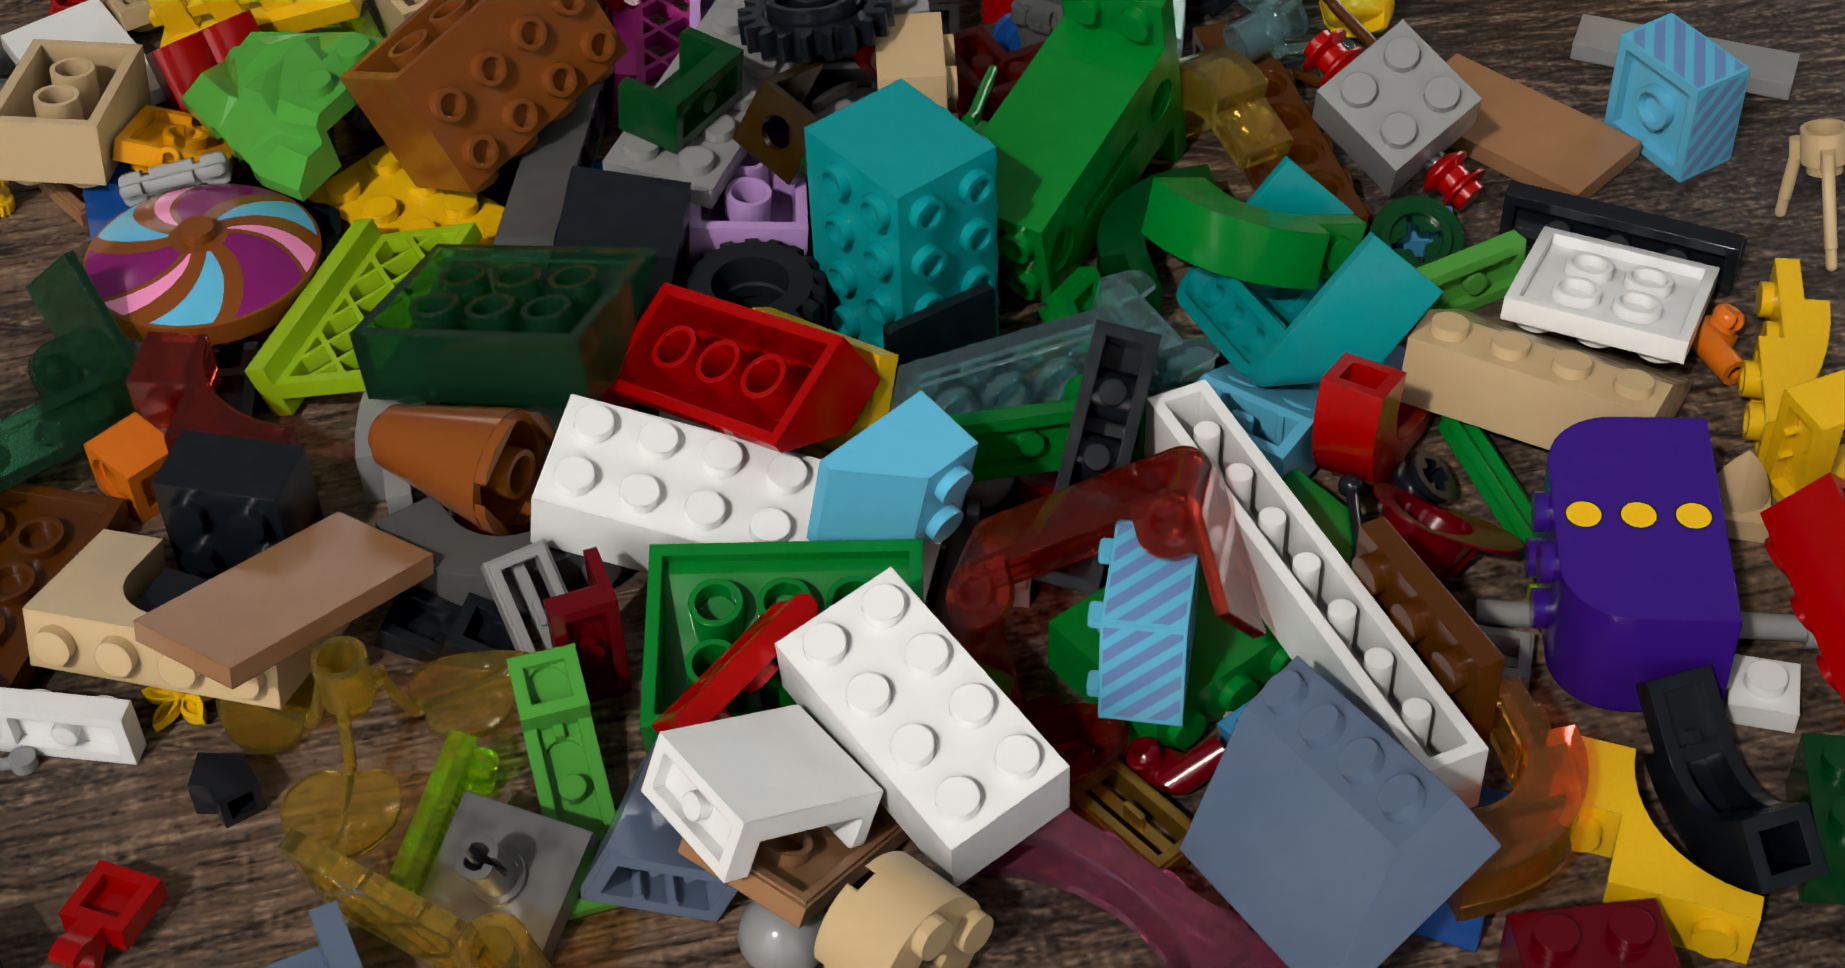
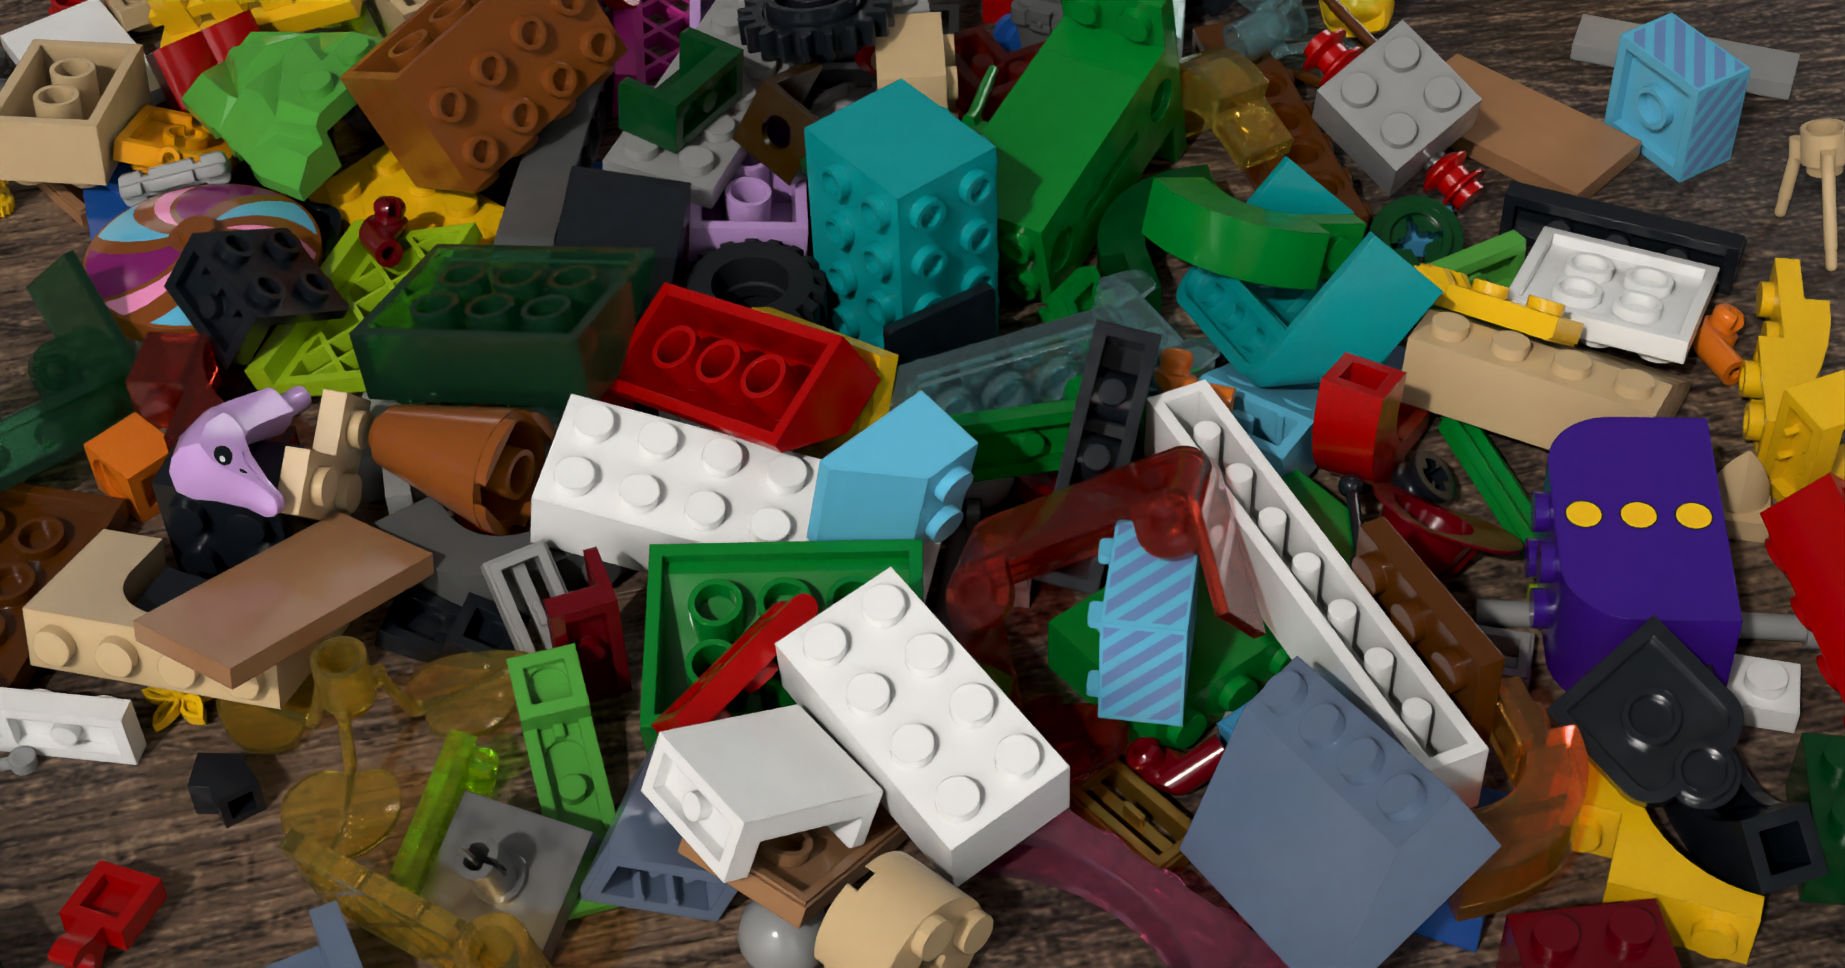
(214, 452): none -> lavender animal
(246, 282): none -> black bracket
(327, 477): none -> tan plate
(383, 229): none -> dark red arm
(1176, 373): none -> orange arm
(1489, 303): none -> yellow hinge
(1657, 723): none -> black plate

